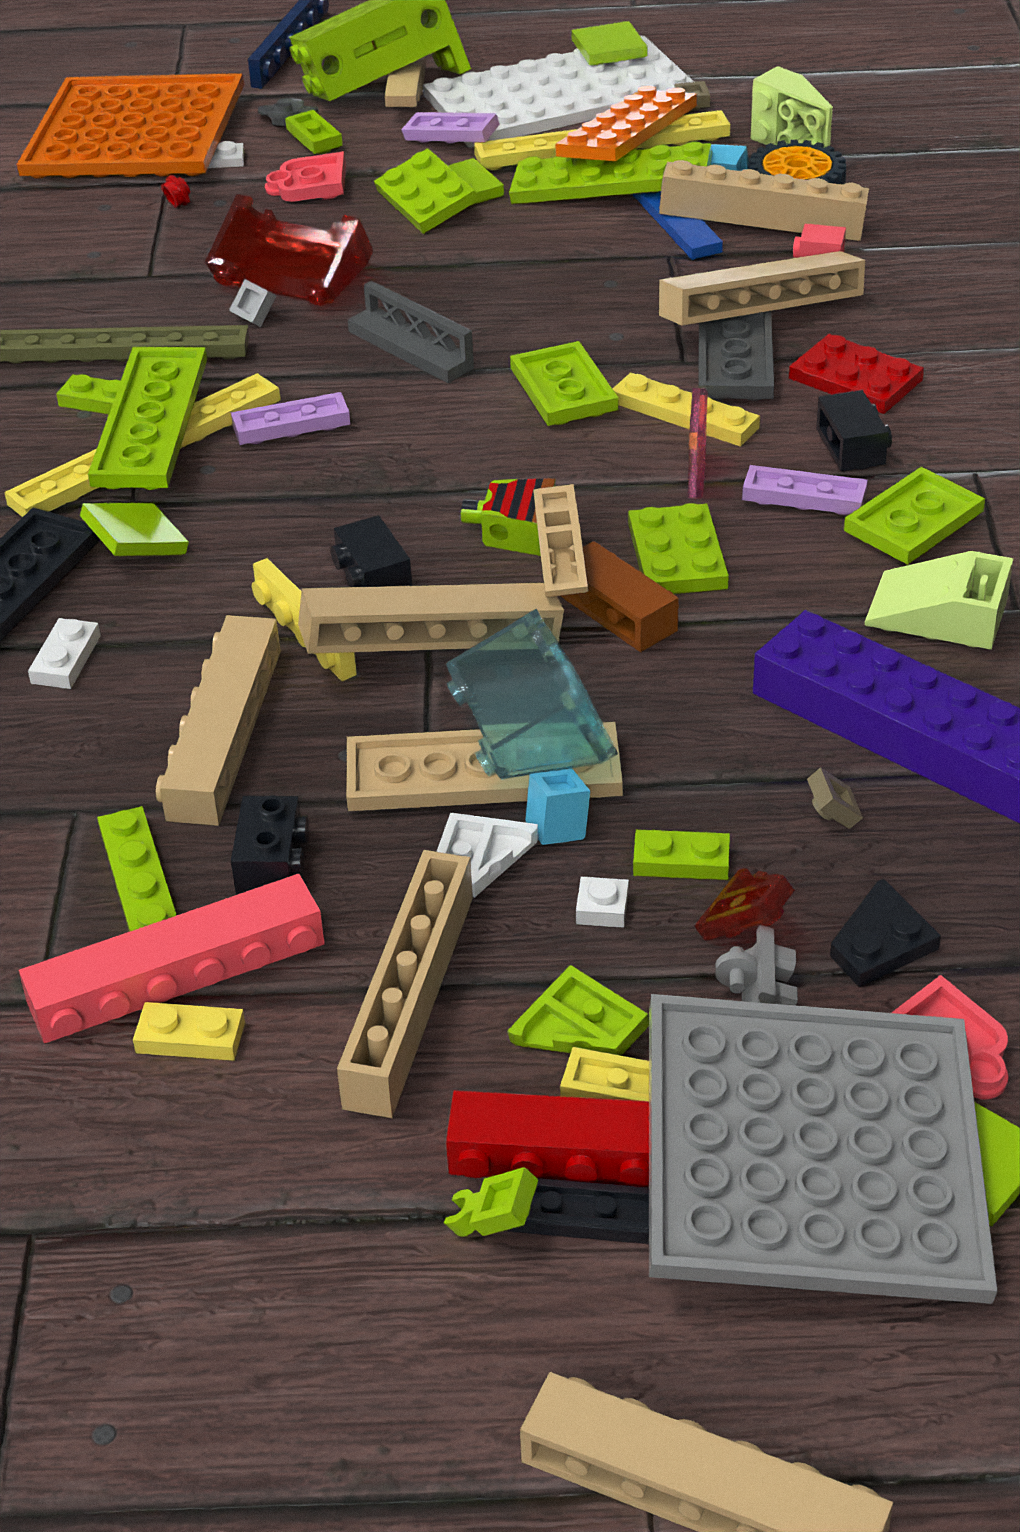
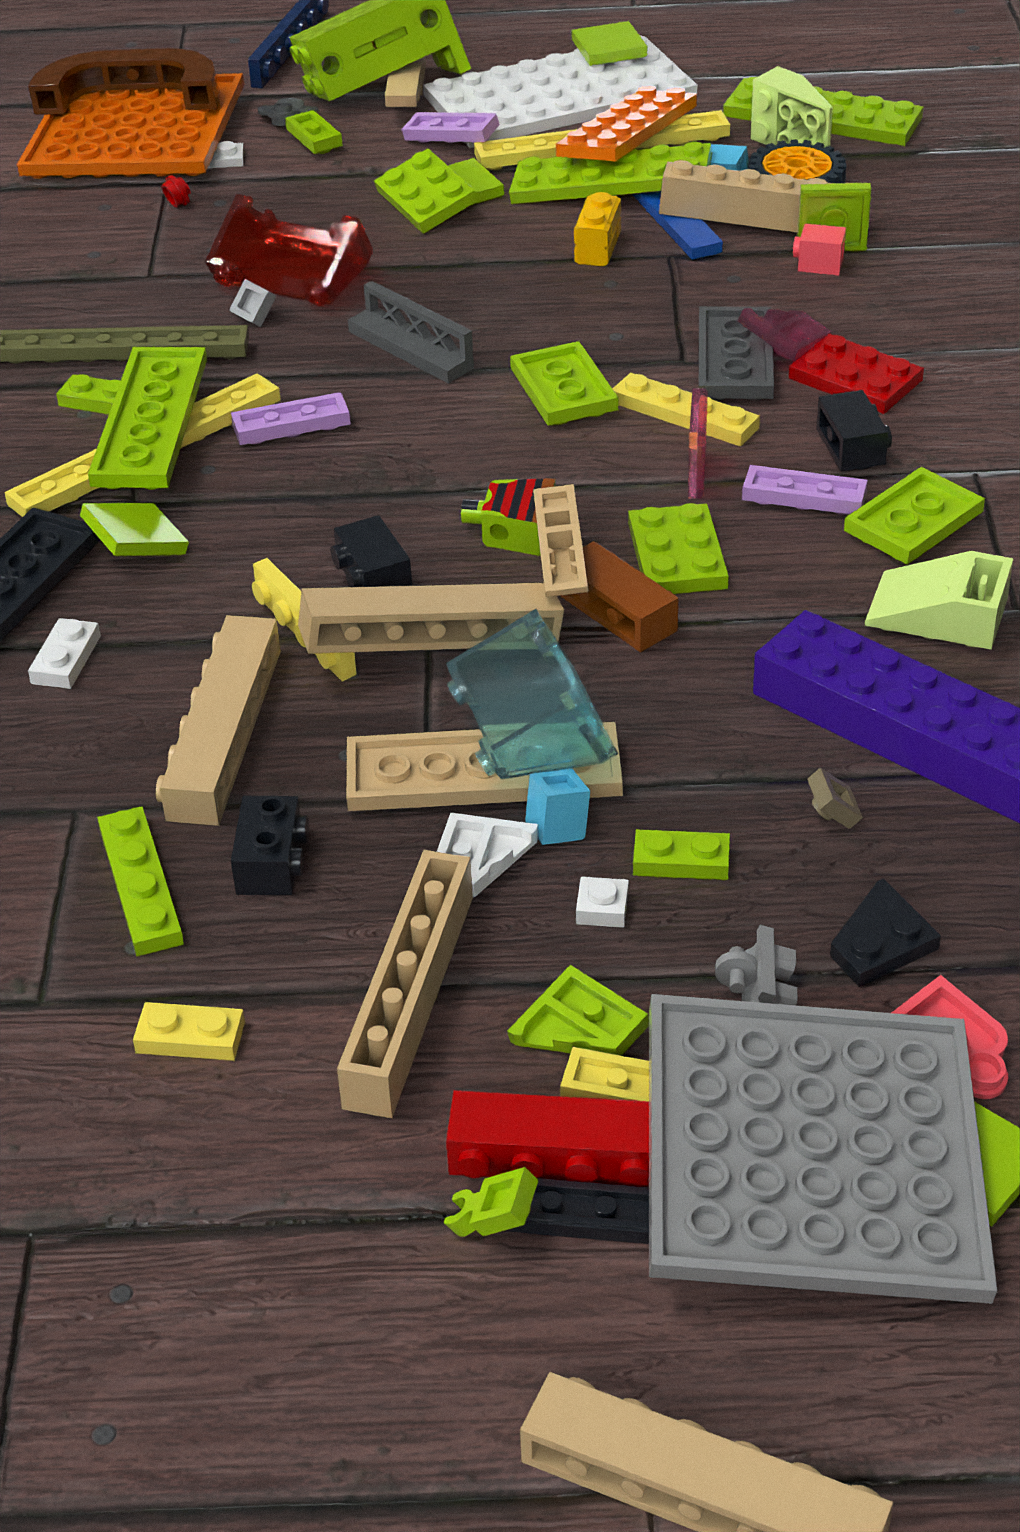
(92, 71): none -> reddish brown arch
(171, 957): coral brick -> none
(309, 178): coral plate -> none
(597, 229): none -> yellow brick
(701, 89): dark tan plate -> none
(745, 904): clear red wing -> none
(761, 287): tan brick -> none
(787, 332): none -> clear pink wing
(837, 206): none -> lime tile
(851, 115): none -> lime plate

